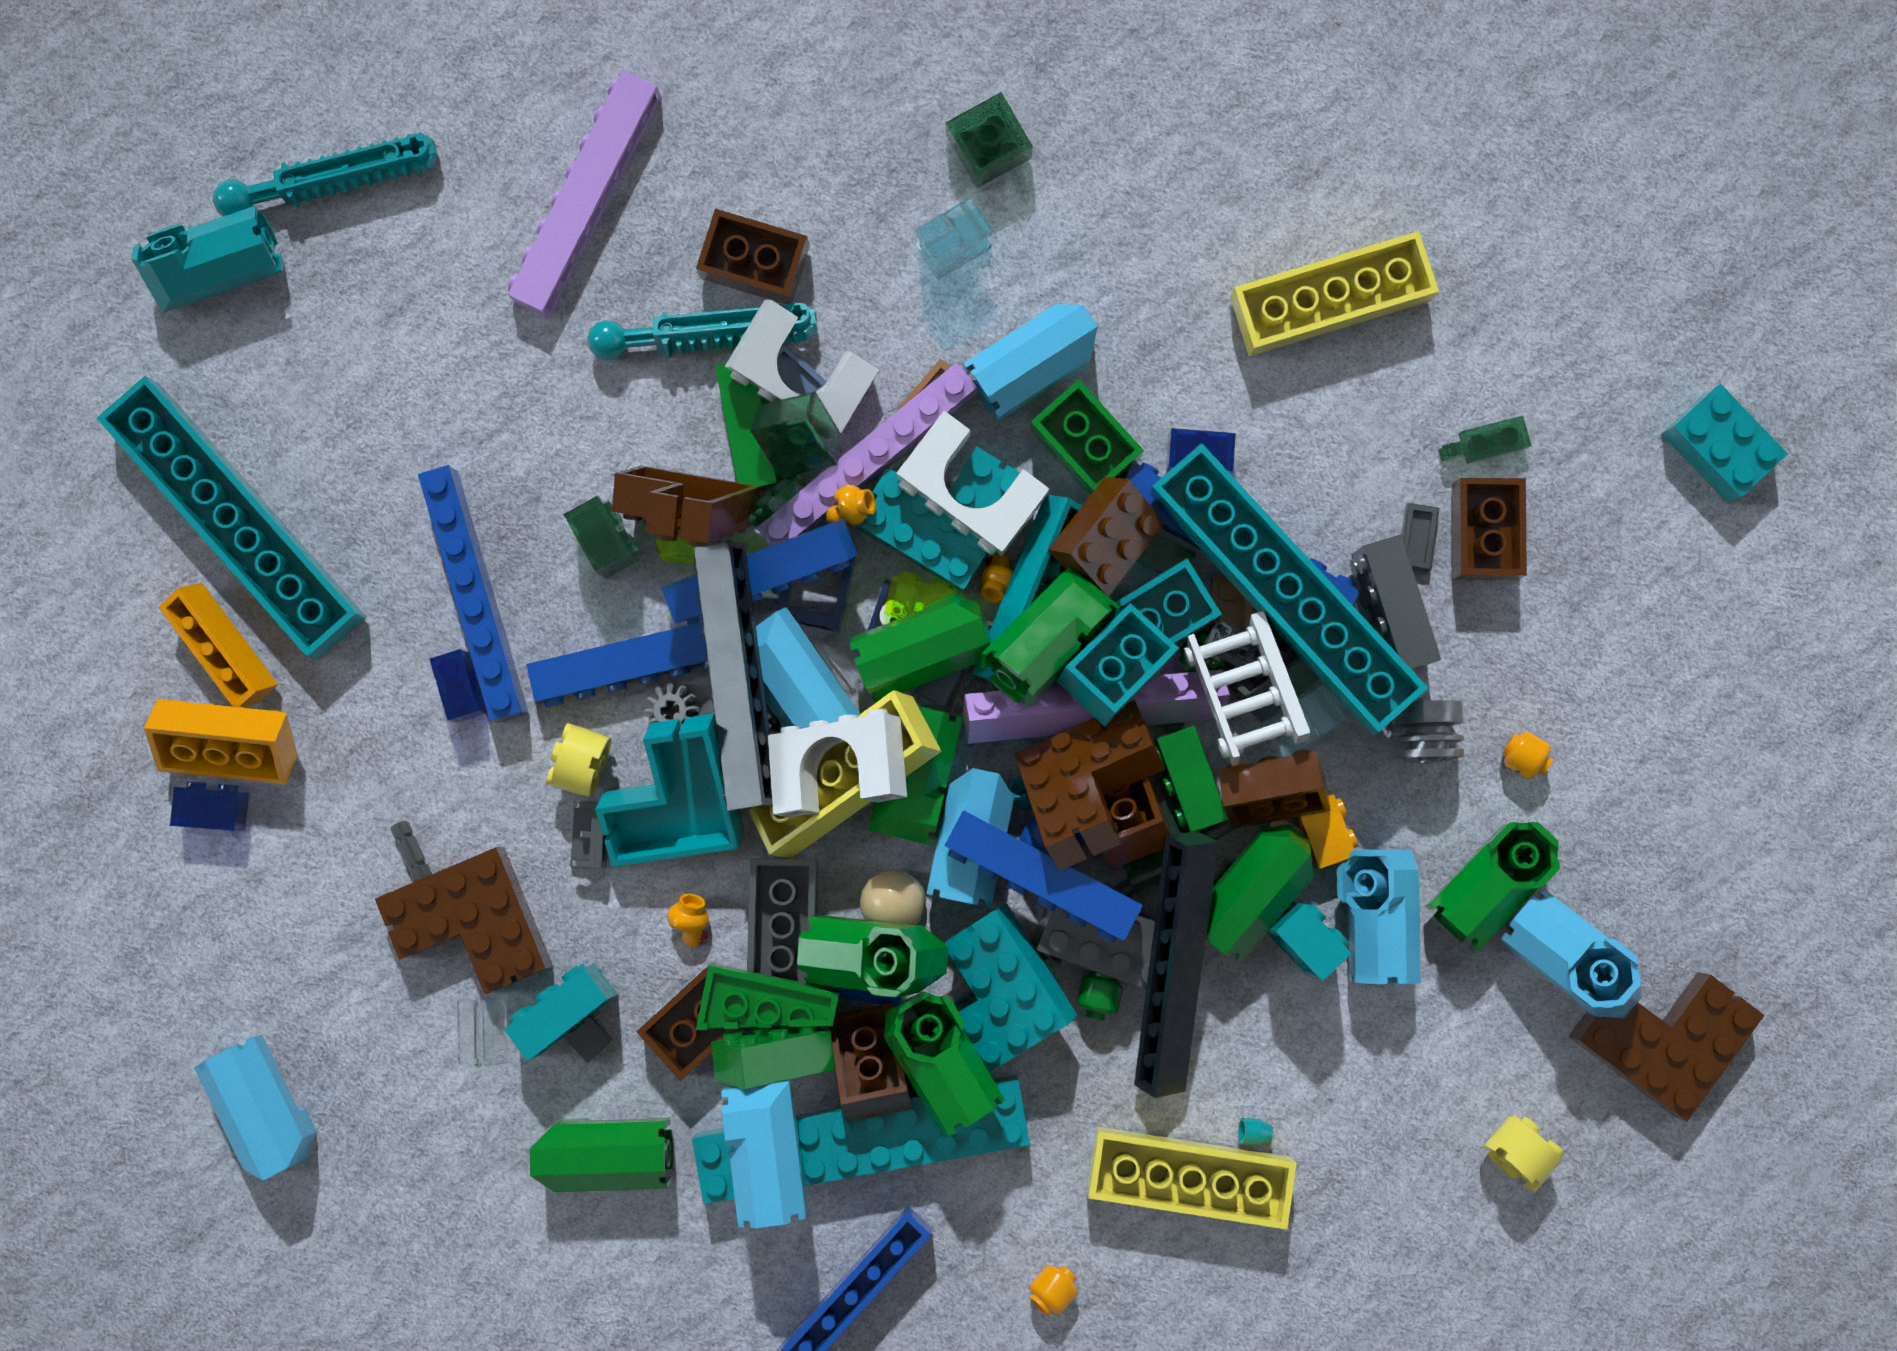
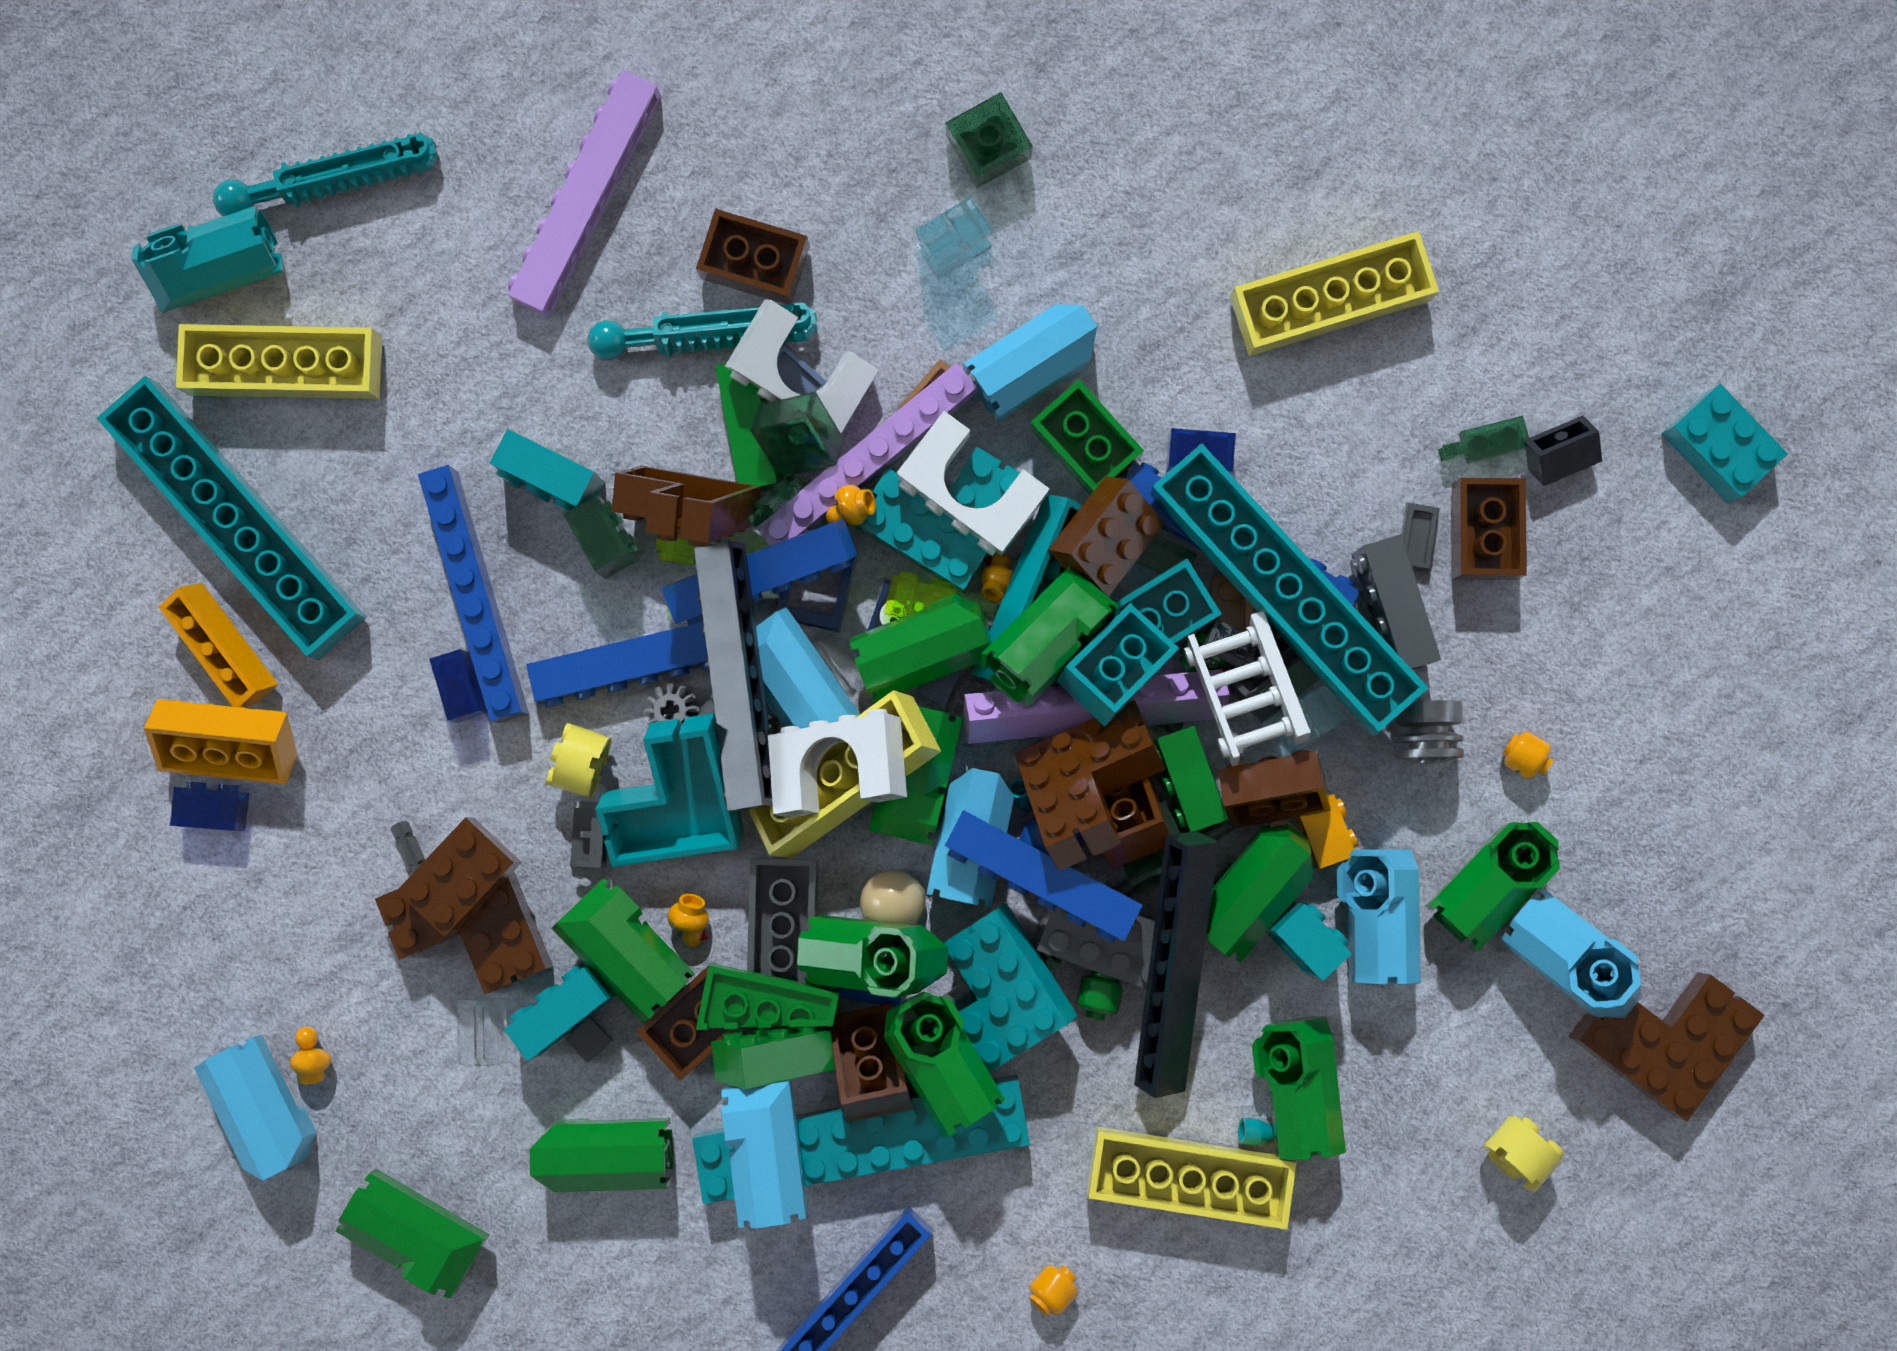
(279, 361): none -> light yellow brick
(309, 1061): none -> light orange animal
(412, 1233): none -> green brick
(459, 877): none -> reddish brown brick
(544, 472): none -> teal brick
(622, 951): none -> green brick
(1303, 1087): none -> green brick
(1563, 450): none -> black brick

